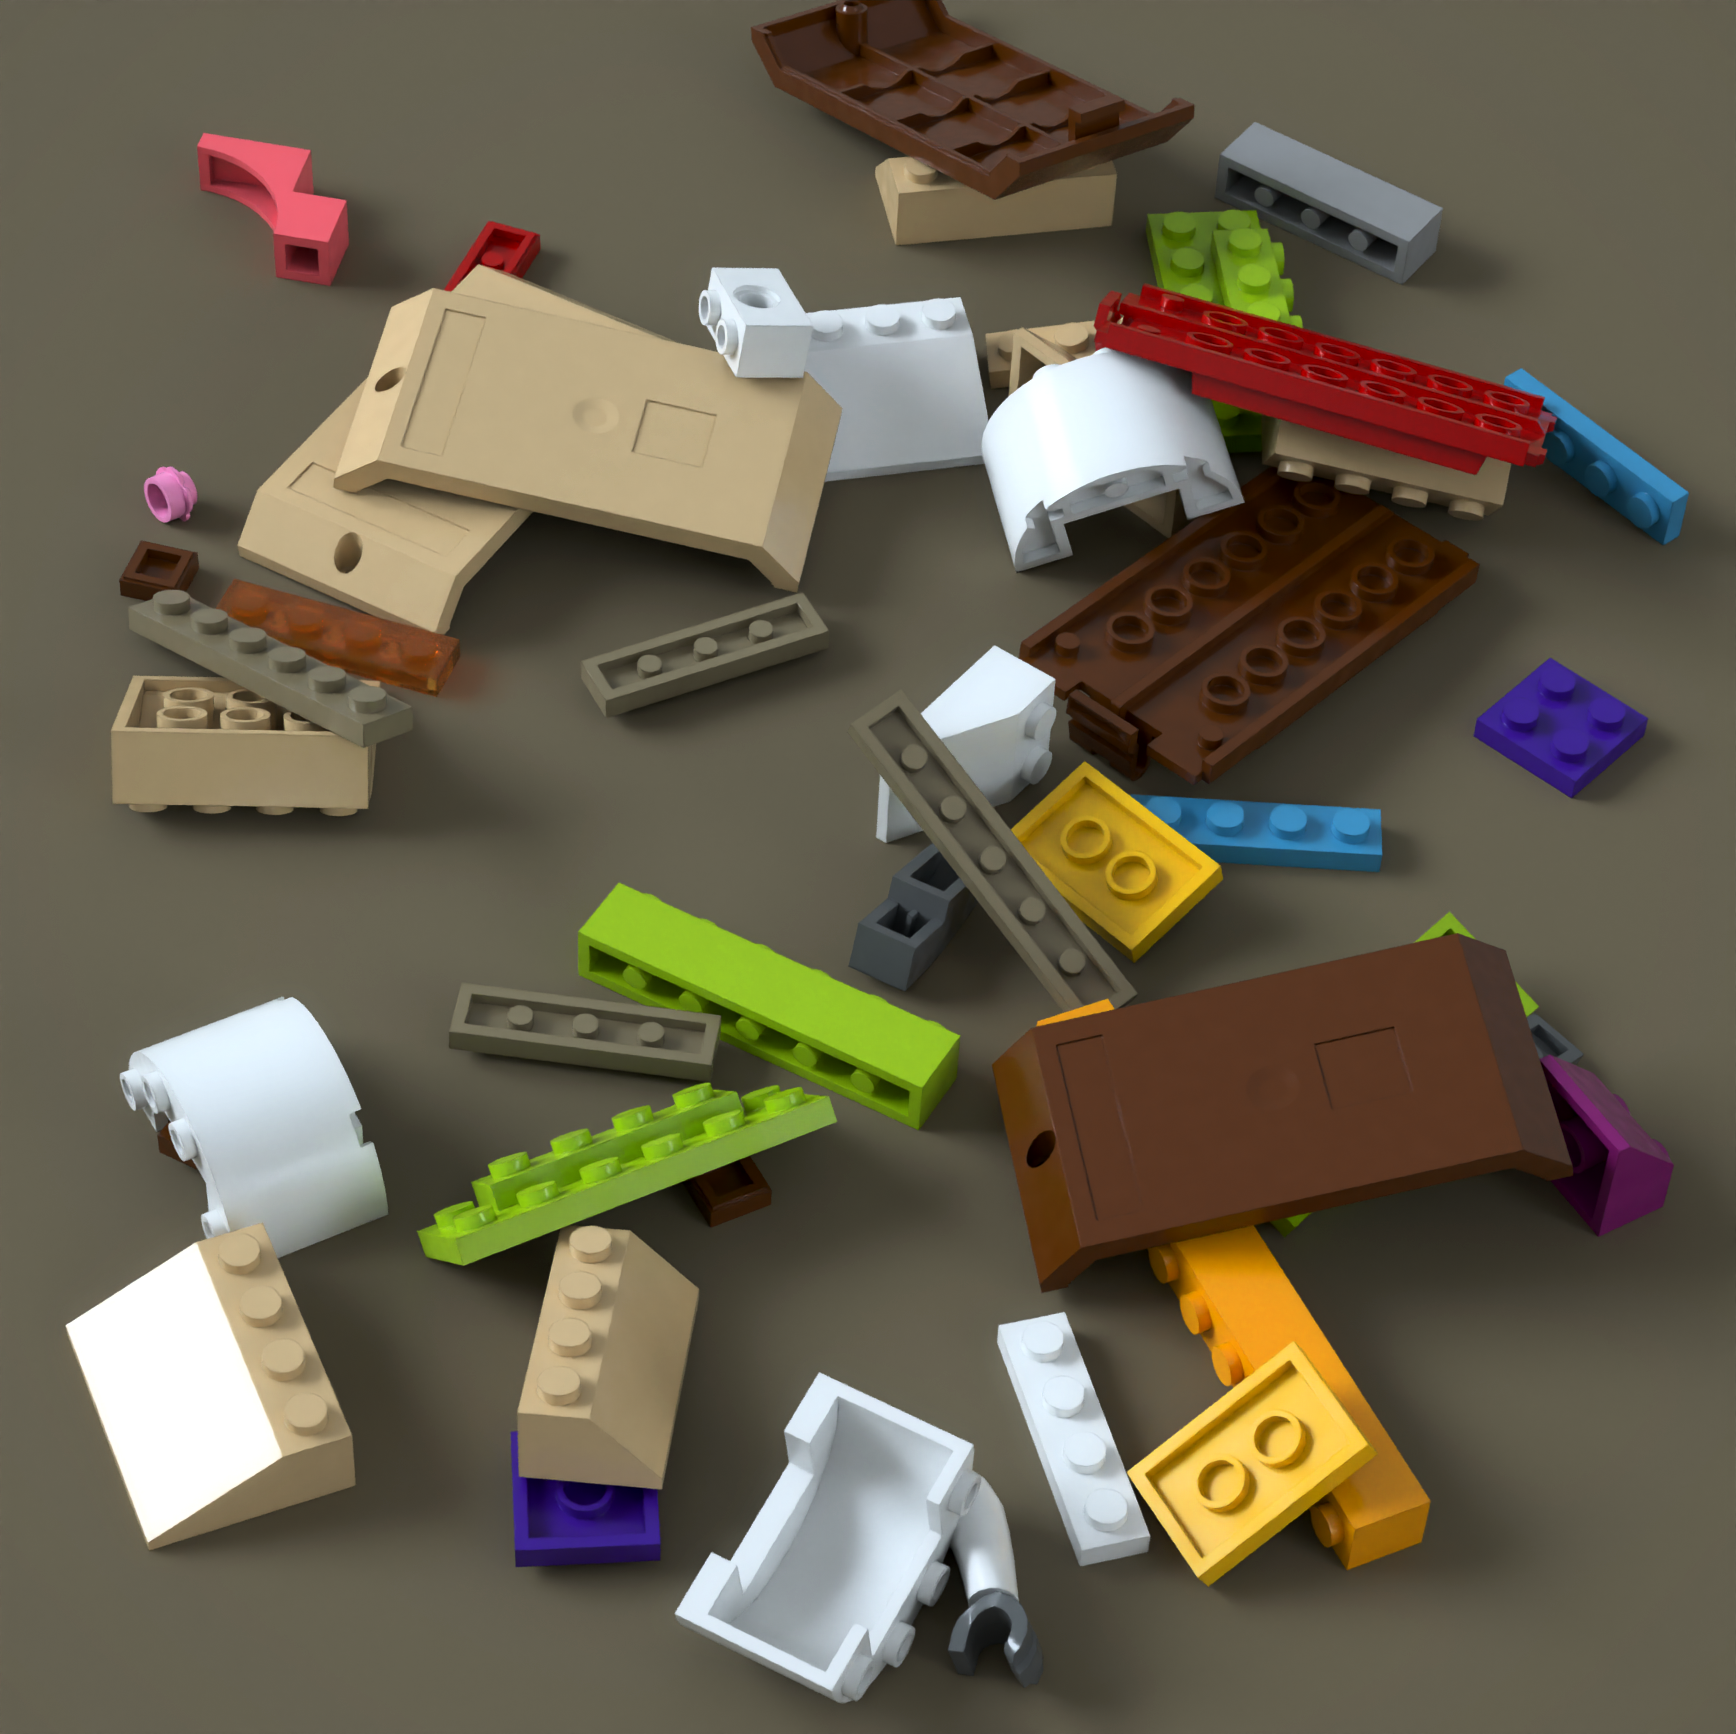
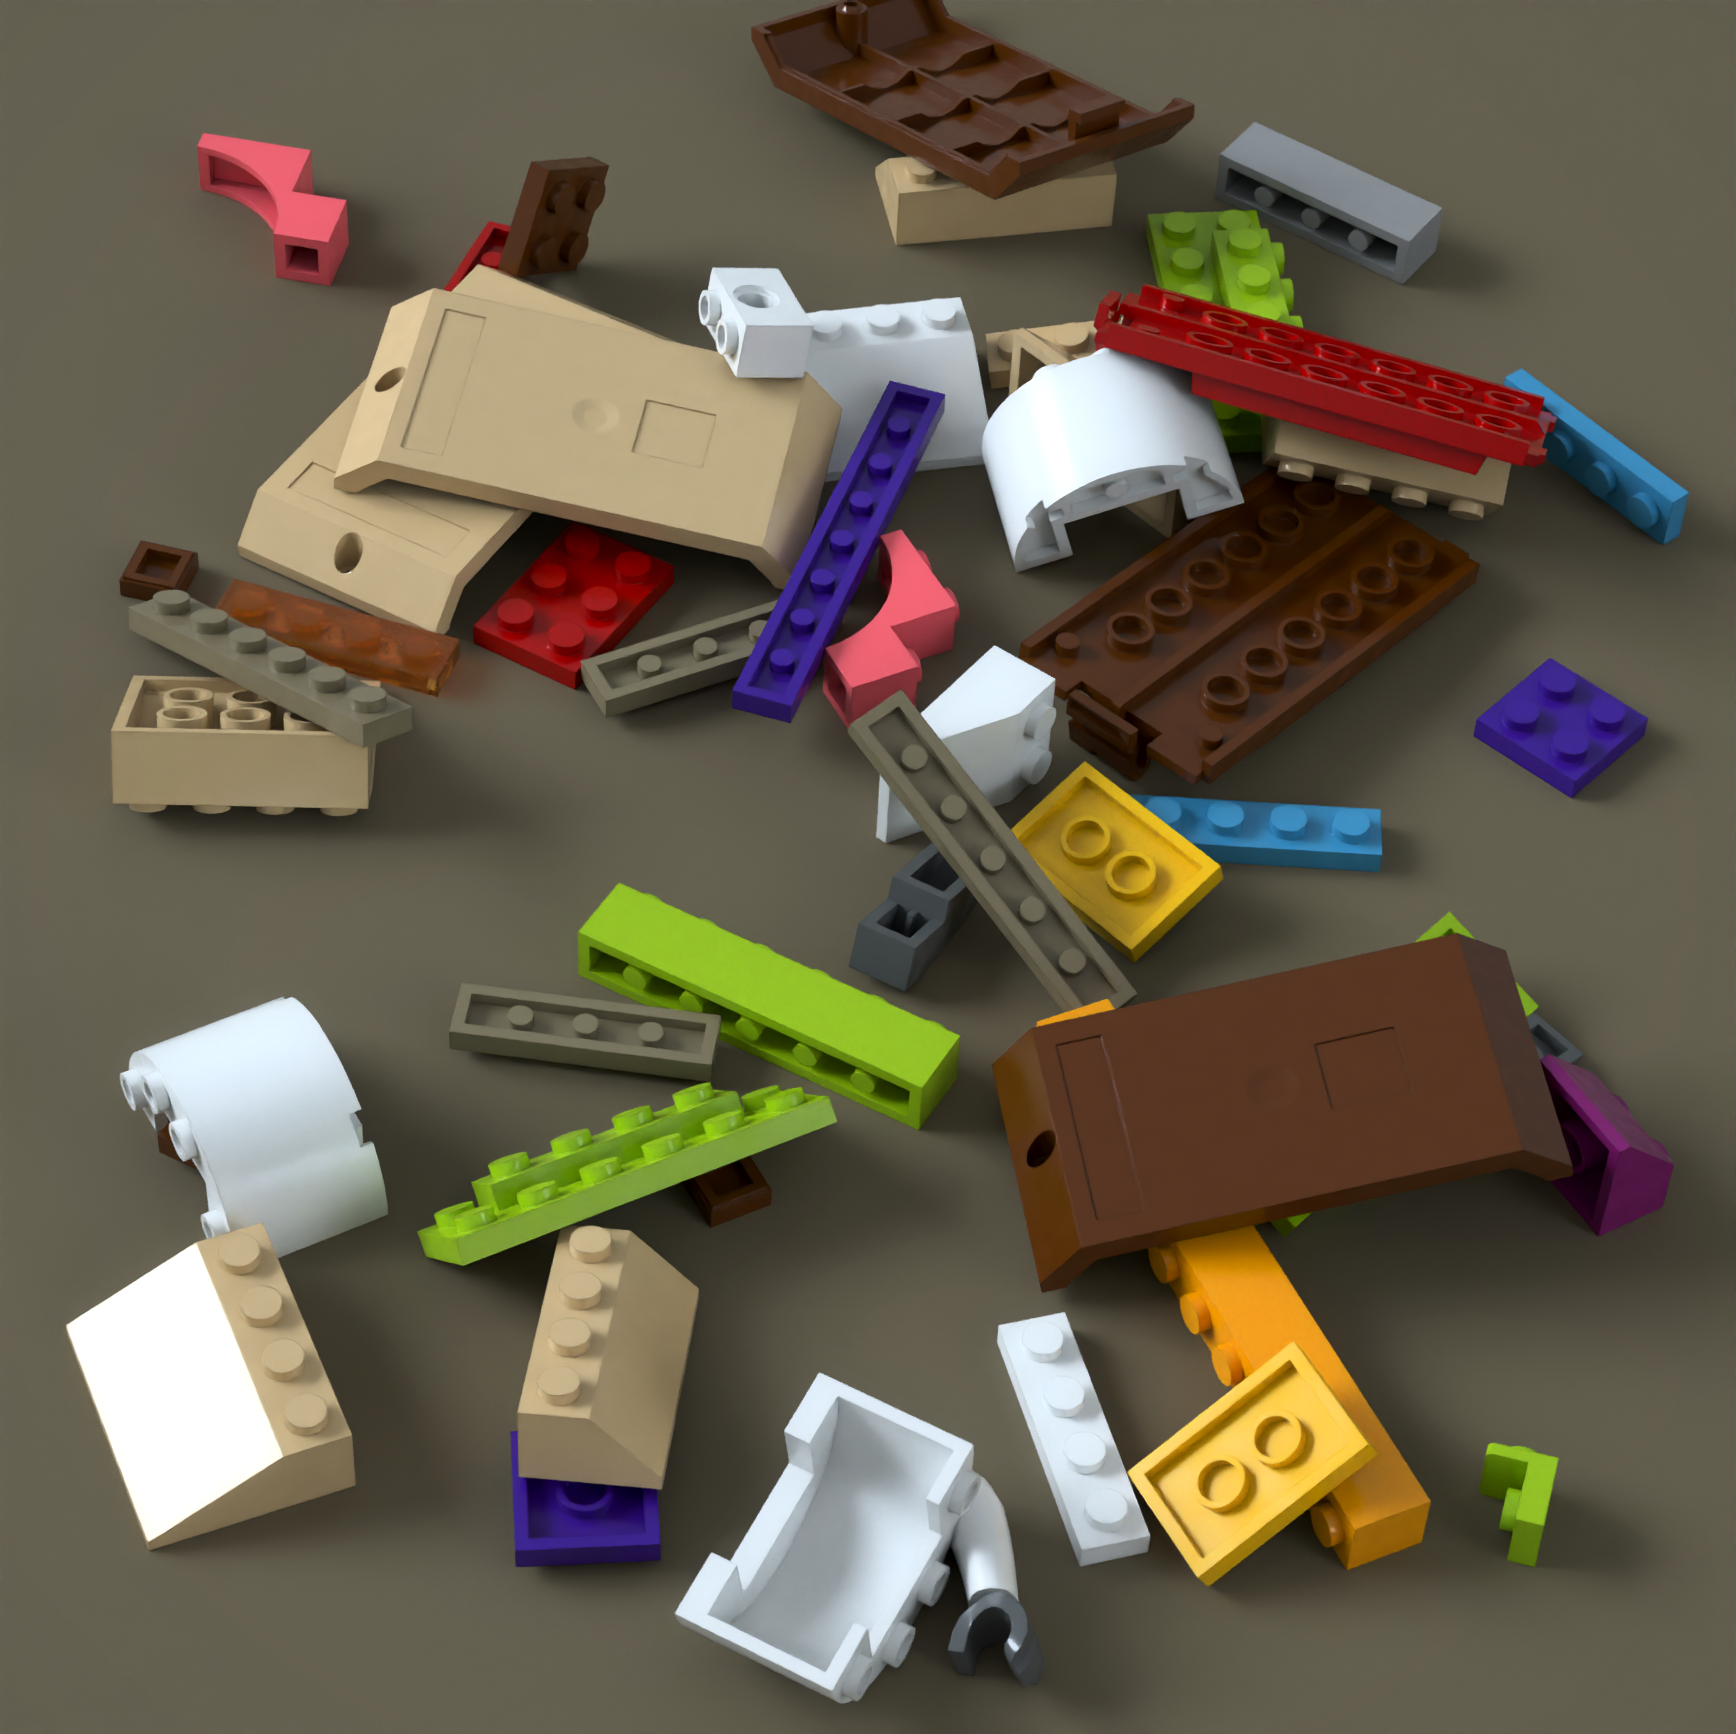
(170, 494): bright pink plate -> none
(554, 216): none -> reddish brown plate
(573, 604): none -> red plate
(838, 553): none -> dark purple plate
(888, 651): none -> coral arch
(1526, 1485): none -> lime bracket

